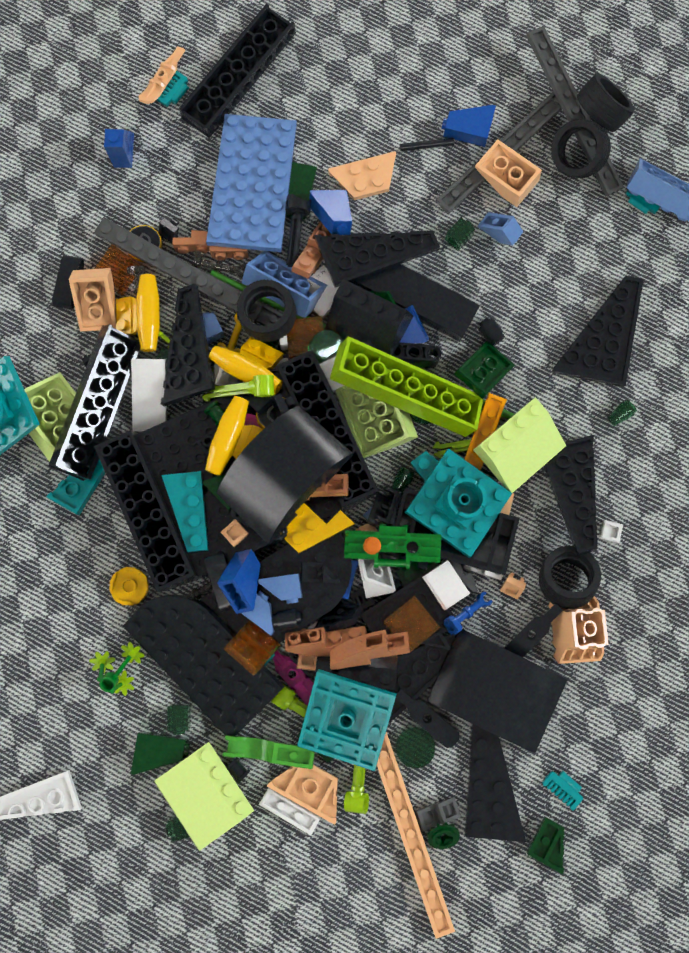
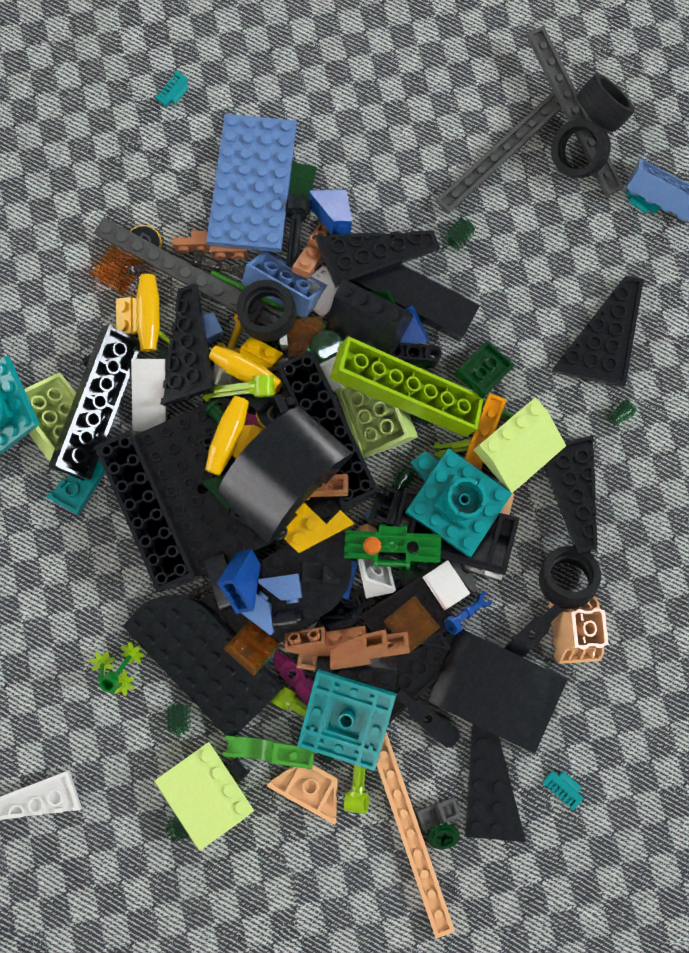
(62, 292): black beam -> none
(93, 298): light nougat slope -> none
(119, 147): blue slope -> none
(129, 586): yellow tile -> none
(157, 750): dark green slope -> none
(158, 82): light nougat piece -> none
(168, 229): black tile -> none
(188, 504): teal wing -> none
(234, 533): light nougat tile -> none
(237, 71): black tile -> none
(290, 811): white tile -> none
(365, 176): light nougat wing -> none
(415, 747): clear green tile -> none
(426, 144): black bar -> none
(469, 124): blue slope -> none
(491, 331): black brick -> none
(501, 228): medium blue slope -> none
(508, 172): light nougat slope -> none
(513, 586): light nougat tile -> none
(548, 845): dark green wing -> none
(611, 531): white tile -> none

